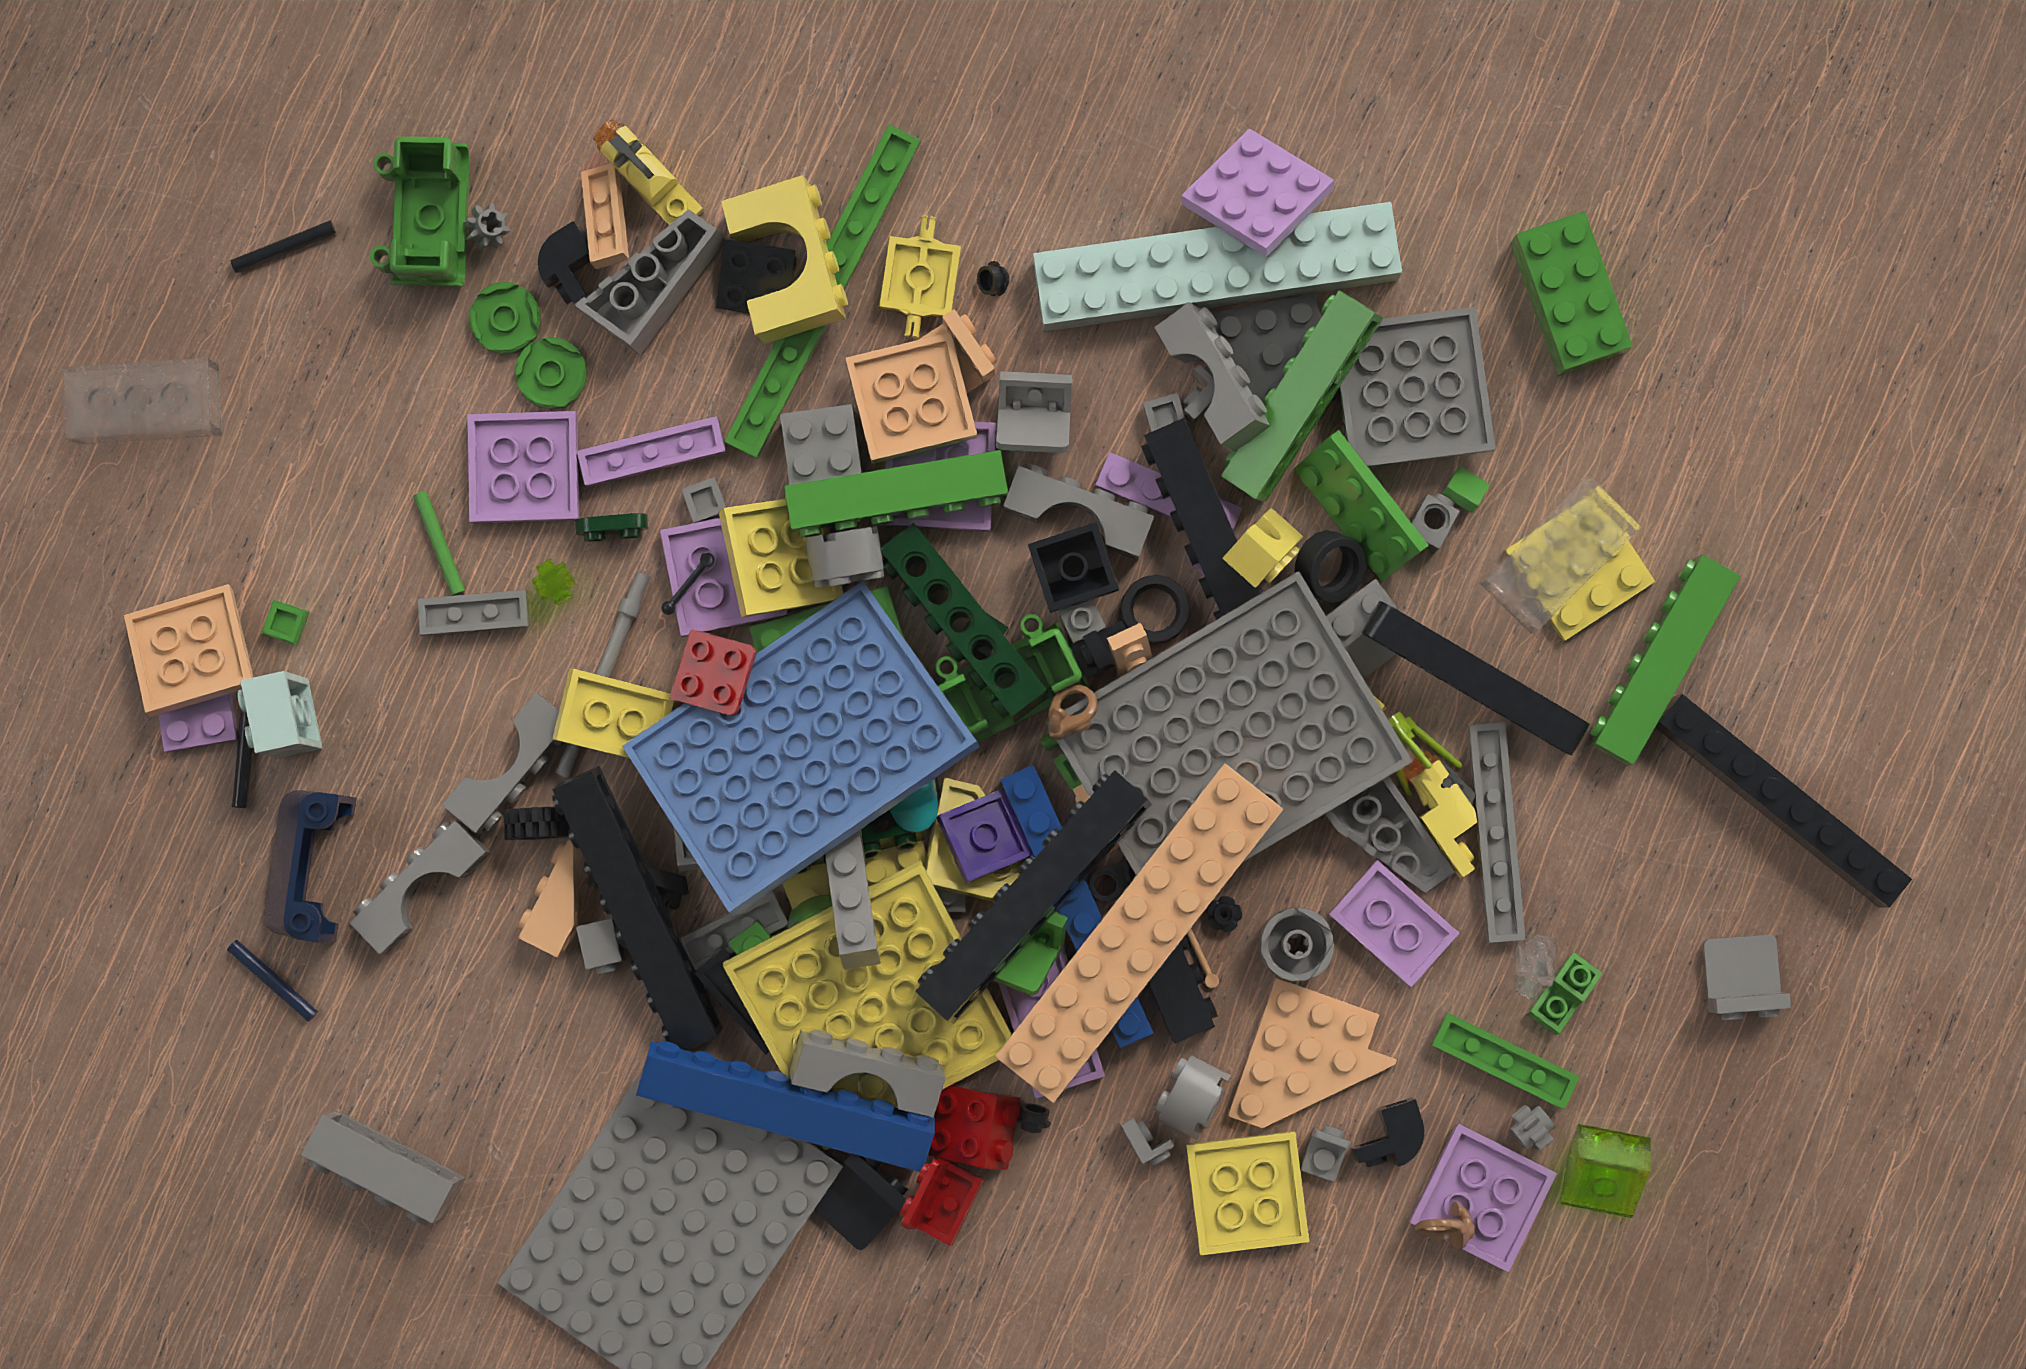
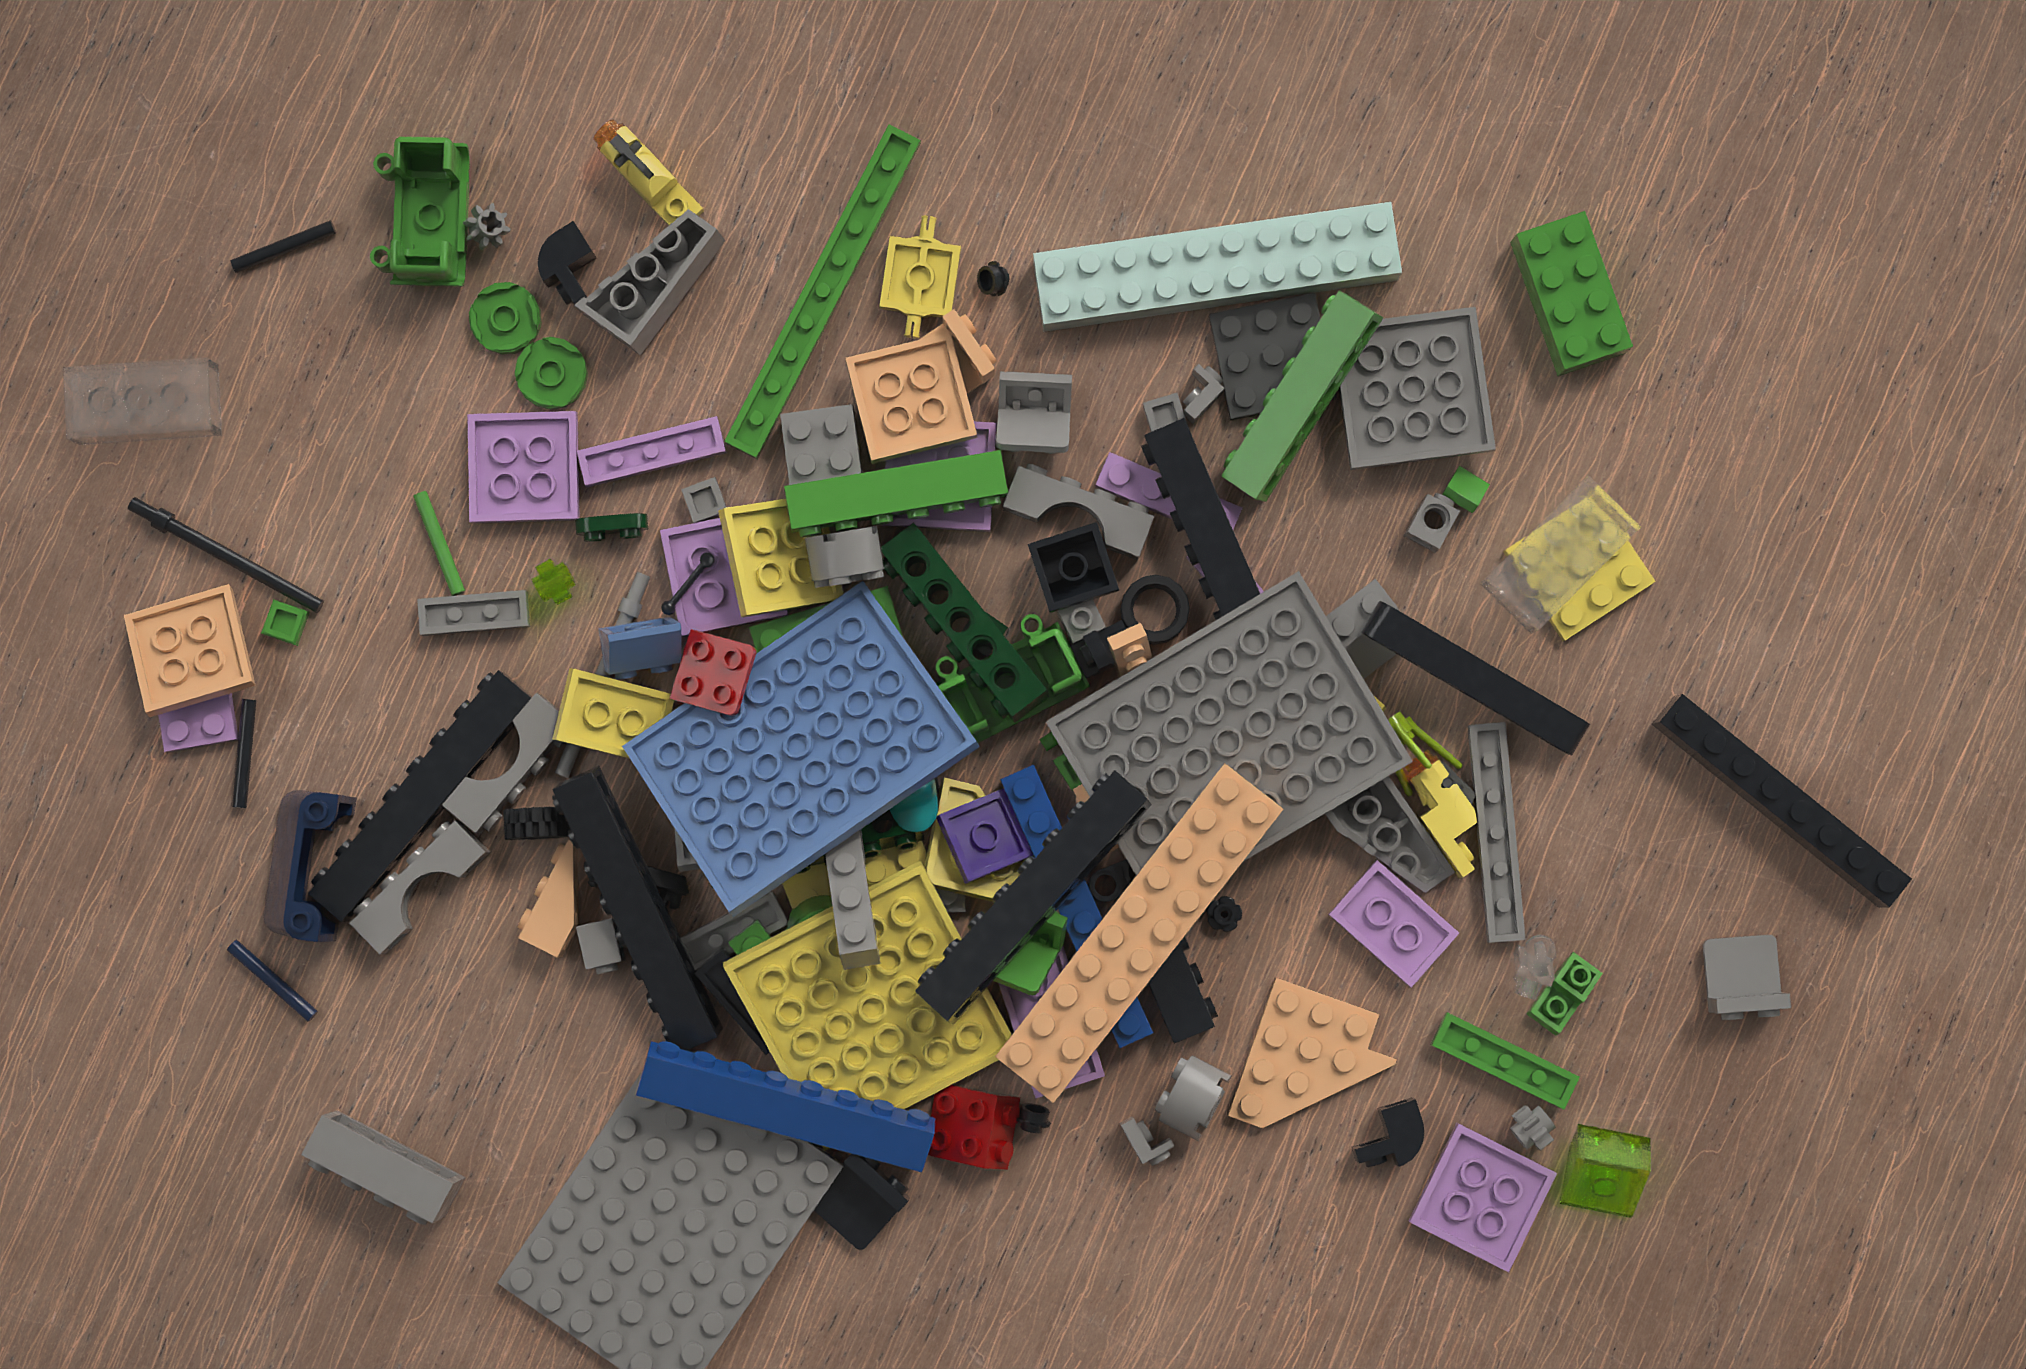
(165, 521): none -> black bar
(279, 714): light aqua brick -> none
(419, 799): none -> black brick
(604, 216): light nougat plate -> none
(641, 646): none -> medium blue slope
(752, 272): black hinge -> none
(815, 295): light yellow arch -> none
(823, 1061): light grey arch -> none
(941, 1200): red bracket -> none
(1065, 725): medium nougat piece -> none
(1211, 980): light nougat hinge -> none
(1234, 411): light grey arch -> none
(1247, 1193): light yellow plate -> none
(1257, 192): lavender plate -> none
(1264, 549): light yellow arch -> none
(1316, 939): light grey brick -> none
(1325, 1152): light grey bracket -> none
(1350, 572): black tyre -> none
(1360, 505): bright green plate -> none
(1455, 1231): medium nougat piece -> none
(1664, 660): bright green brick -> none

